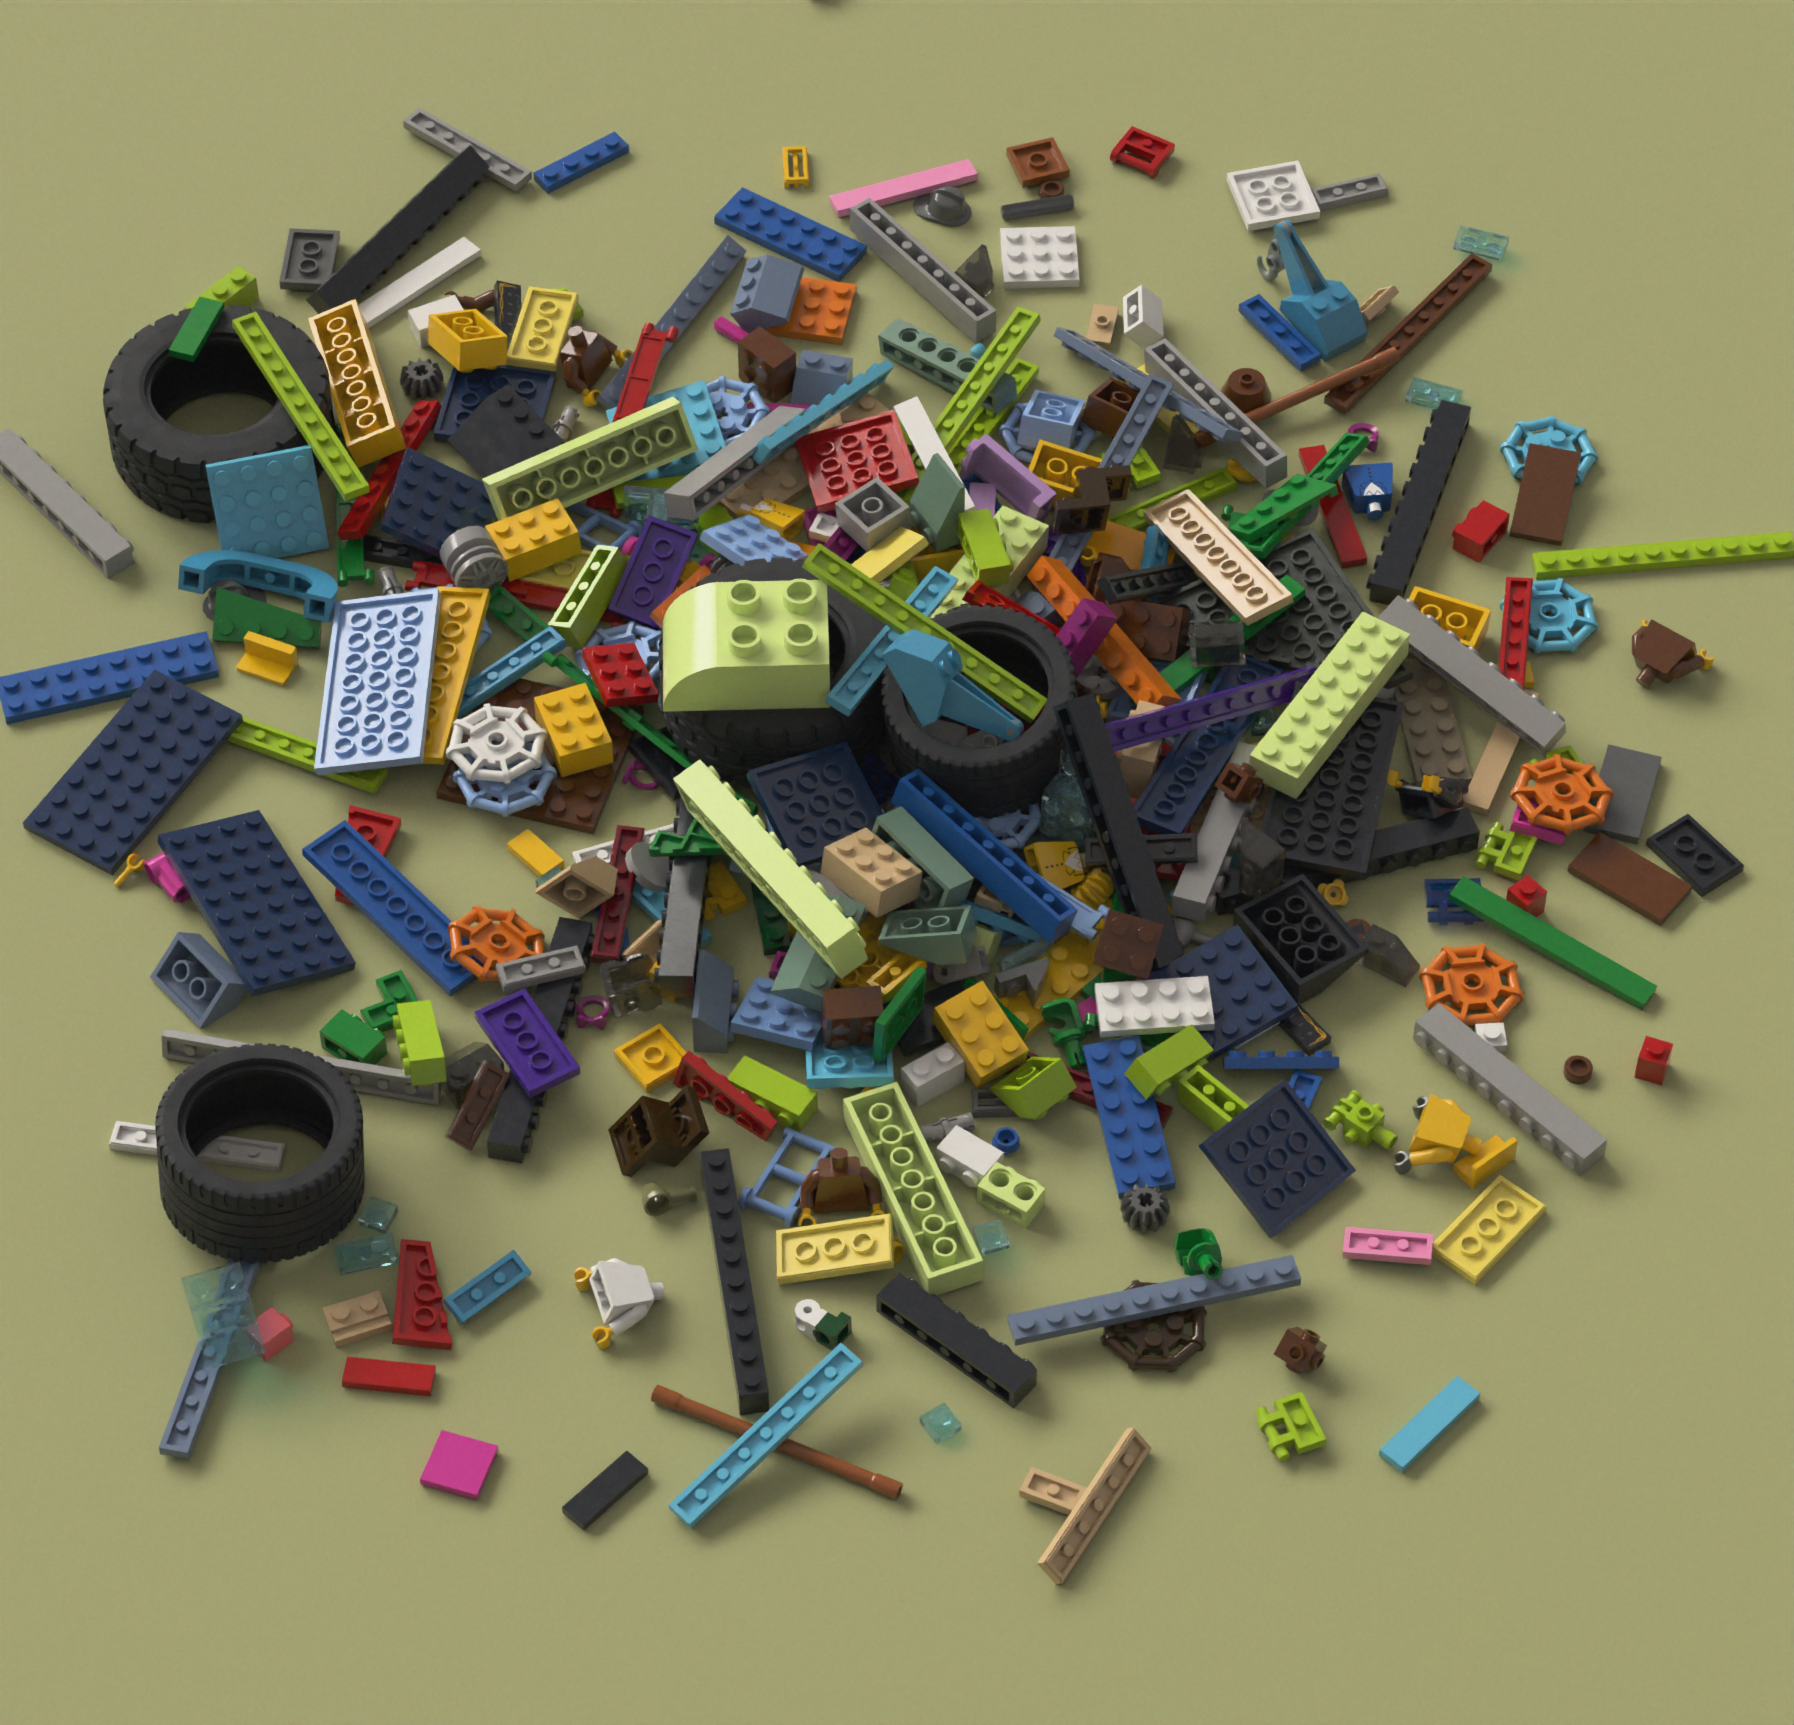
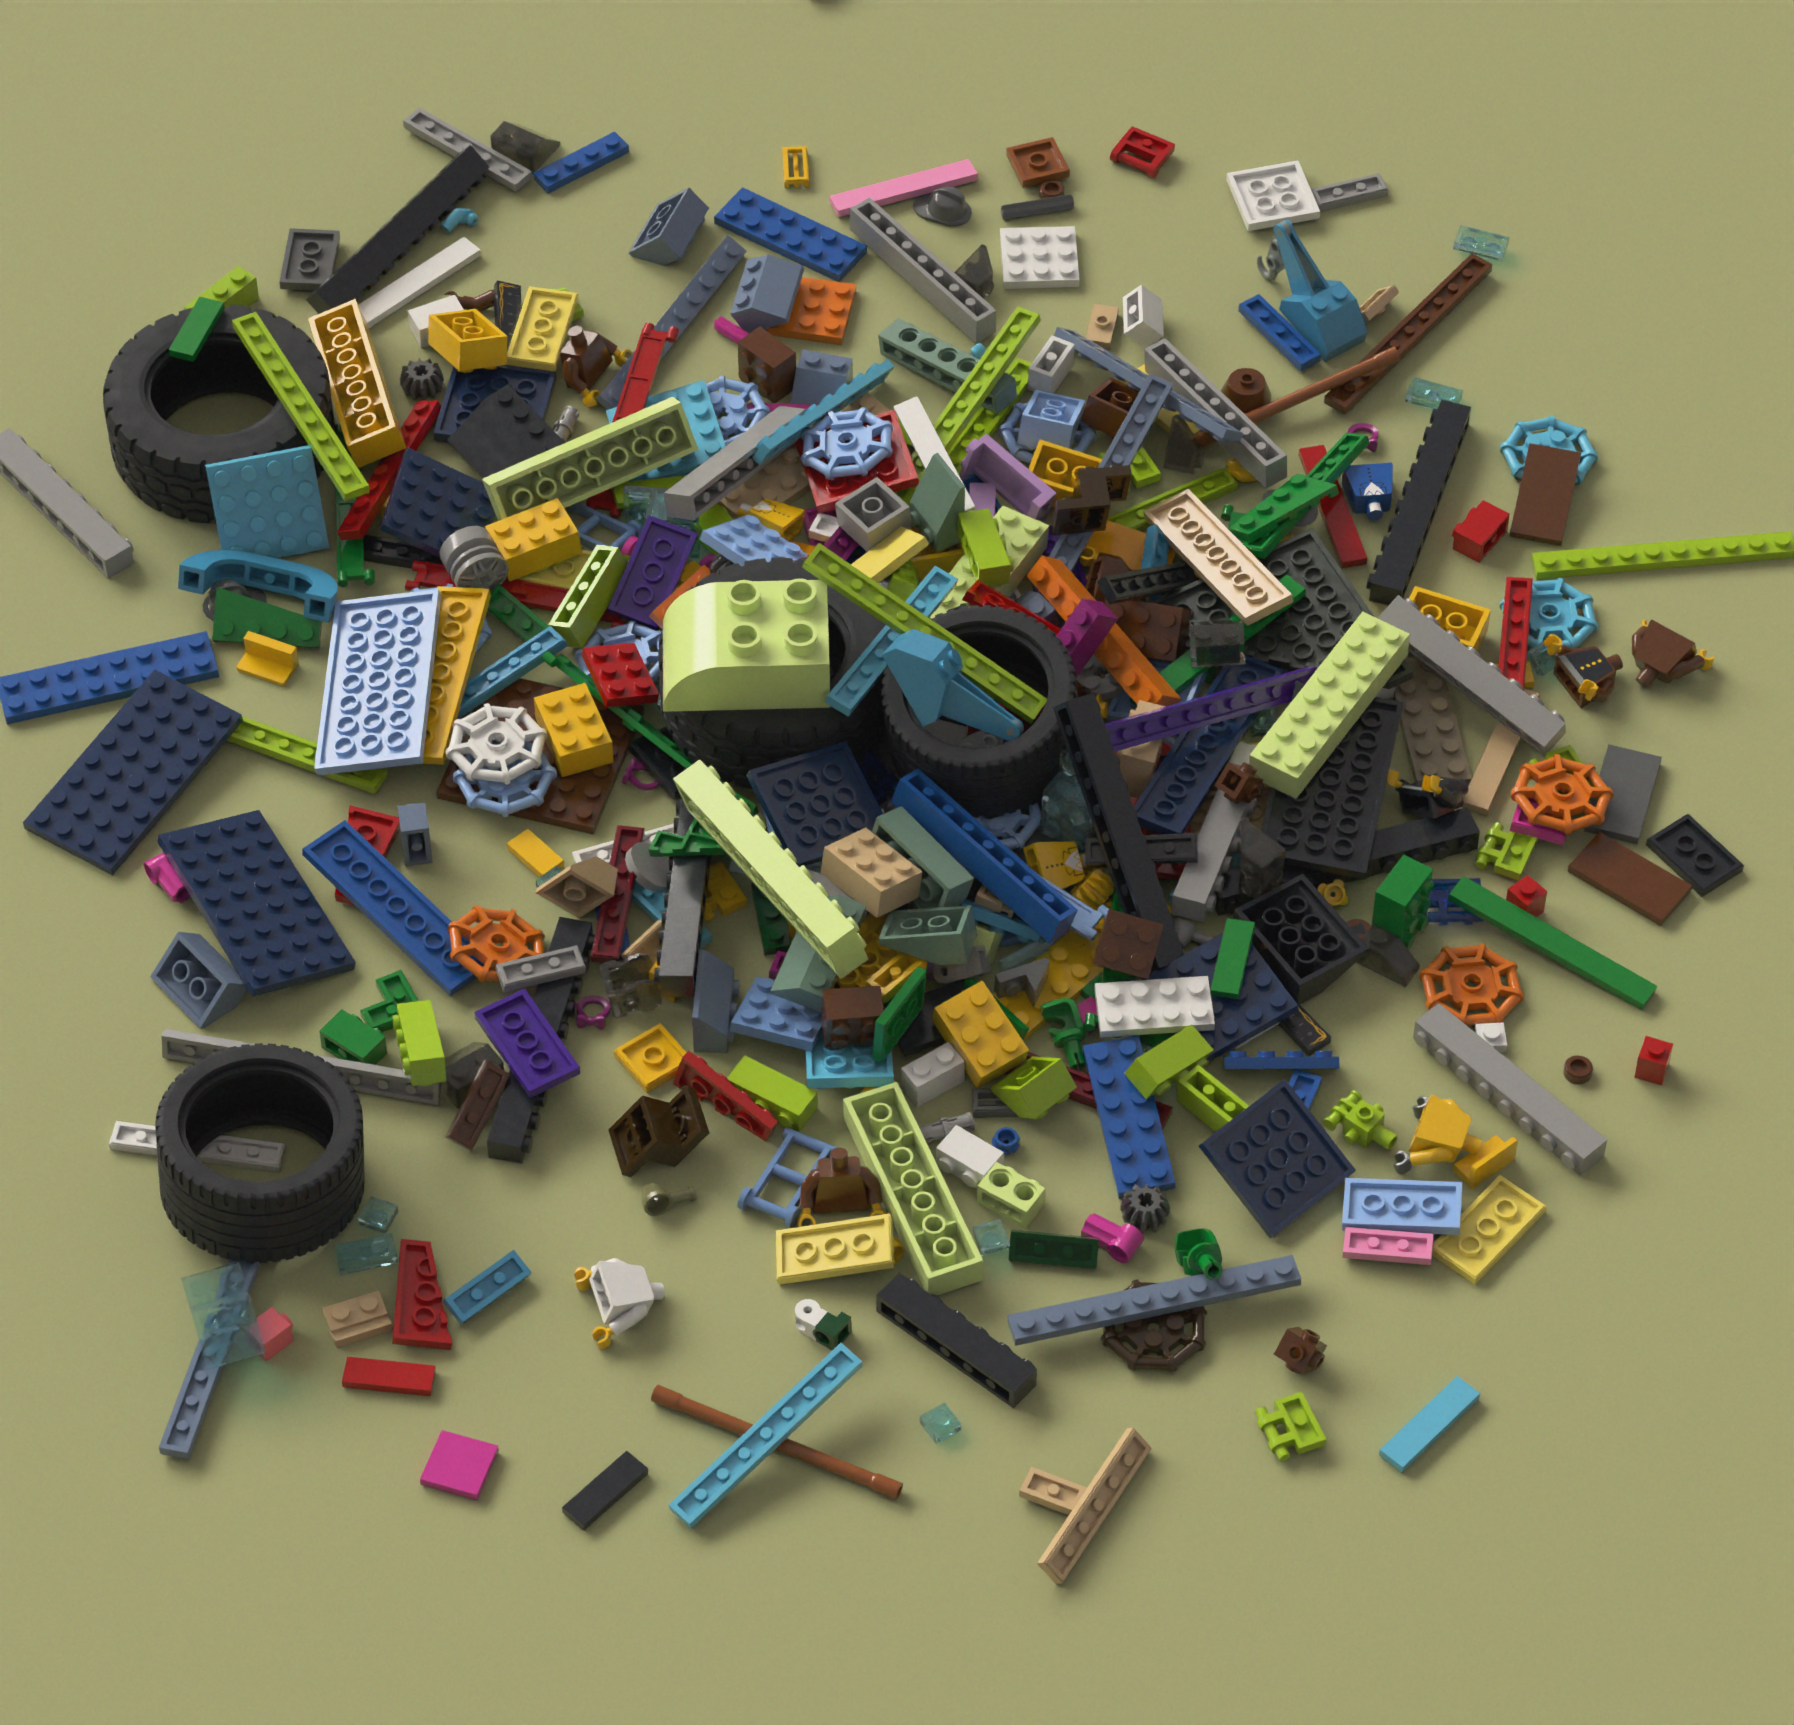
(130, 869): yellow hand -> none
(389, 581): light grey pin -> none
(415, 834): none -> sand blue brick
(459, 216): none -> medium azure arm
(523, 145): none -> clear smoke slope
(670, 228): none -> sand blue slope
(734, 1282): black brick -> none
(844, 427): none -> light blue plate
(1051, 365): none -> white brick
(1053, 1249): none -> dark green plate
(1118, 1240): none -> dark pink piece
(1232, 958): none -> green tile
(1403, 1205): none -> light blue plate
(1404, 900): none -> green brick
(1541, 659): none -> clear light blue plate
(1583, 671): none -> torso

